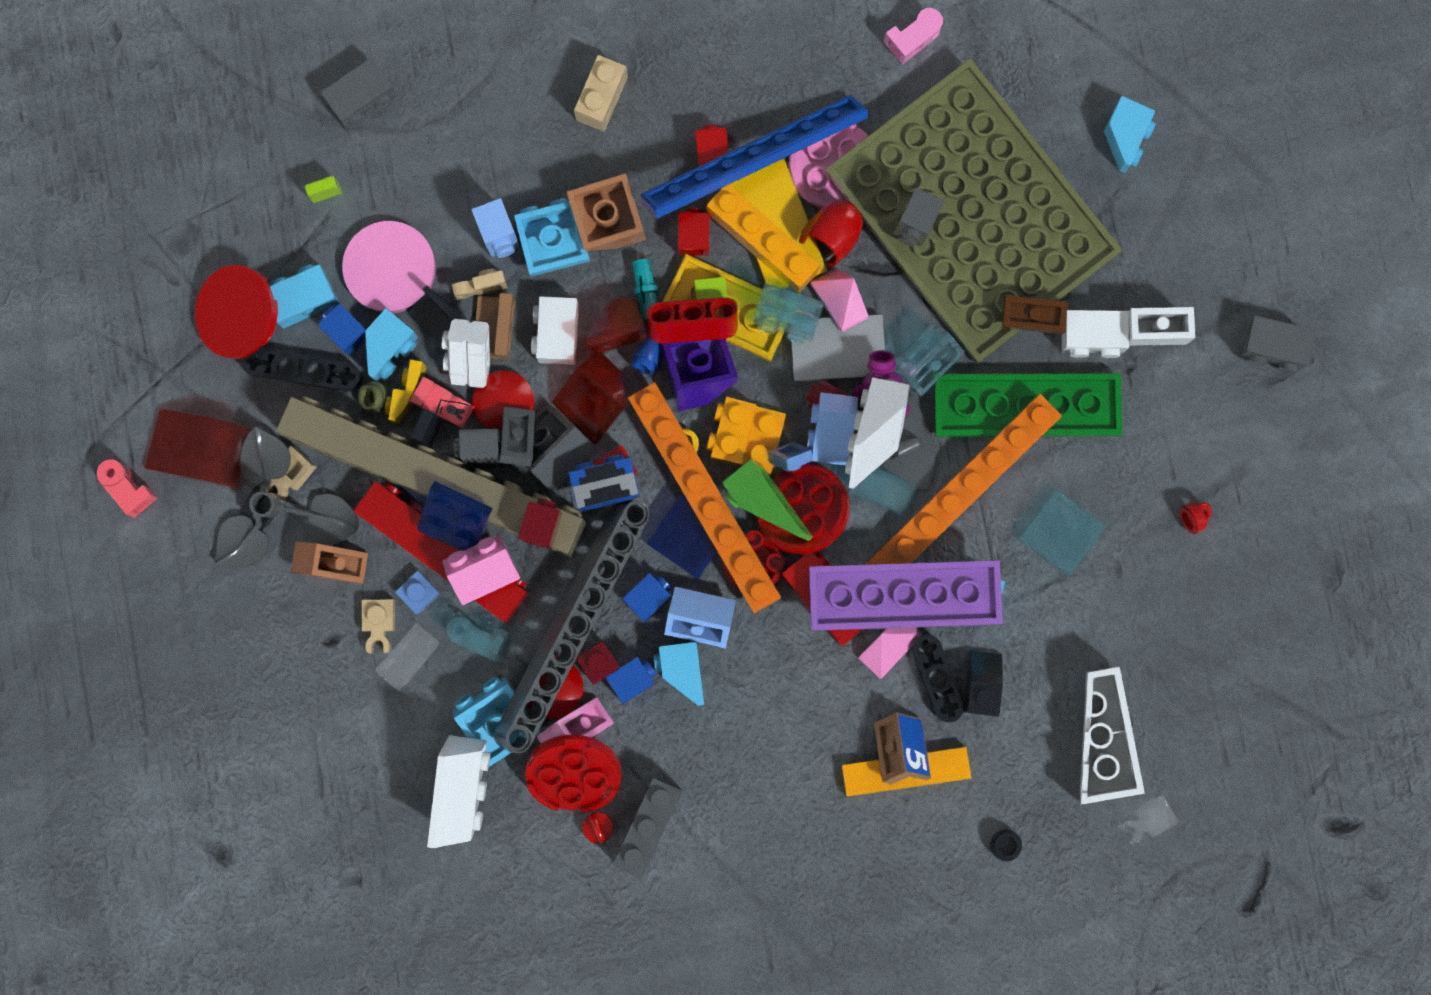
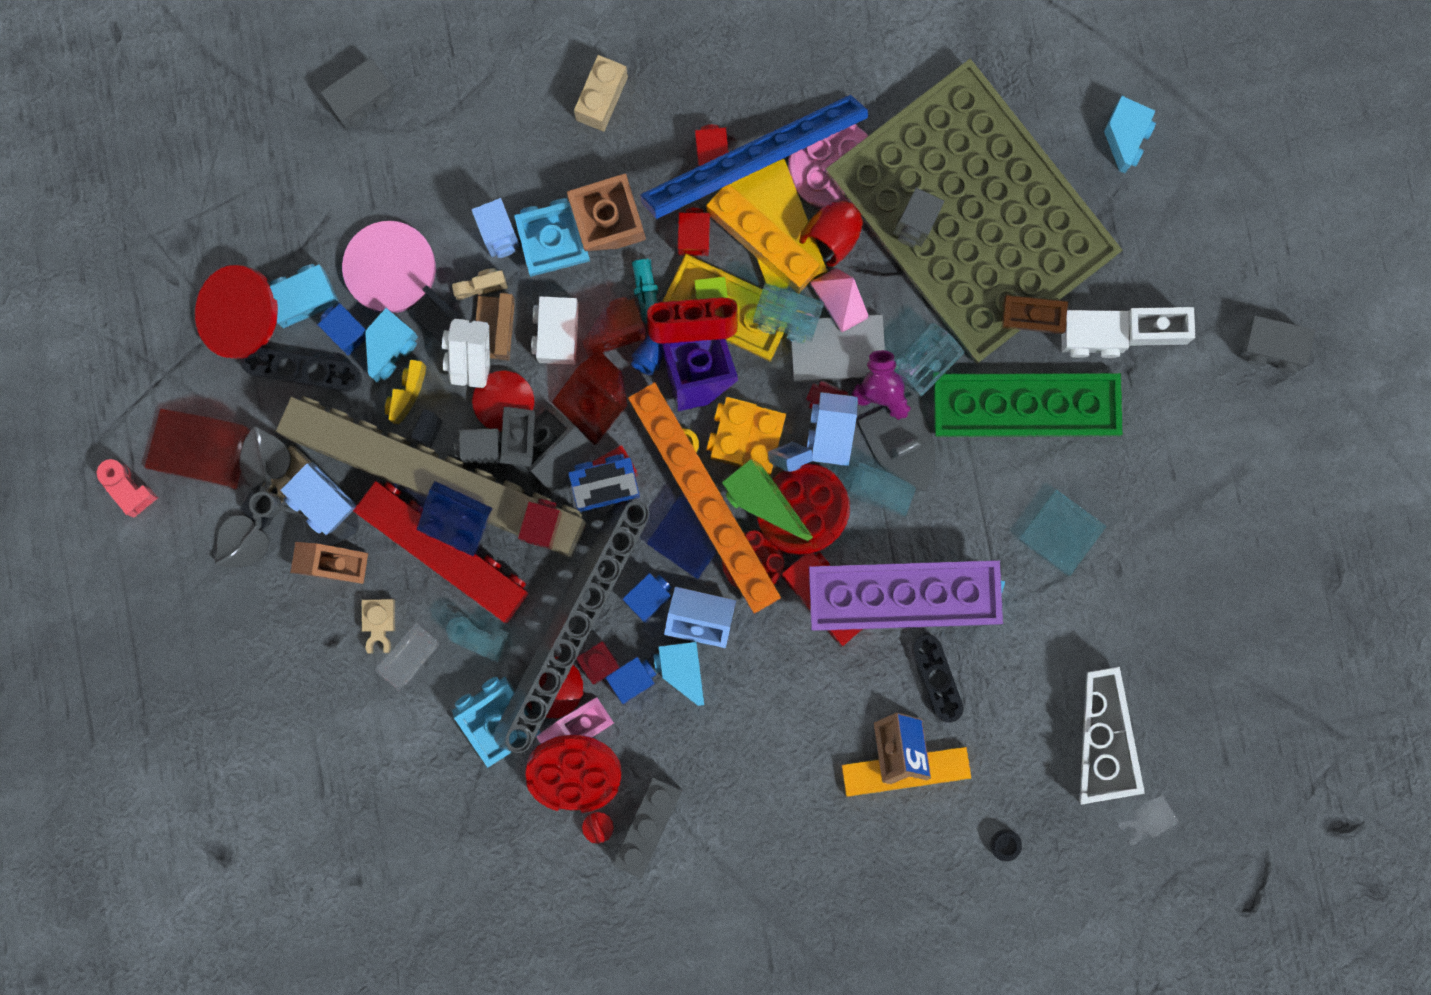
(318, 499): none -> light blue brick
(323, 189): lime tile -> none
(372, 396): olive plate -> none
(417, 592): medium blue plate -> none
(442, 403): coral leg -> none
(458, 791): white slope -> none
(480, 569): bright pink brick -> none
(878, 428): white slope -> none
(888, 649): bright pink slope -> none
(915, 36): bright pink leg -> none
(968, 484): orange plate -> none
(984, 684): black slope -> none
(1193, 516): red tile -> none

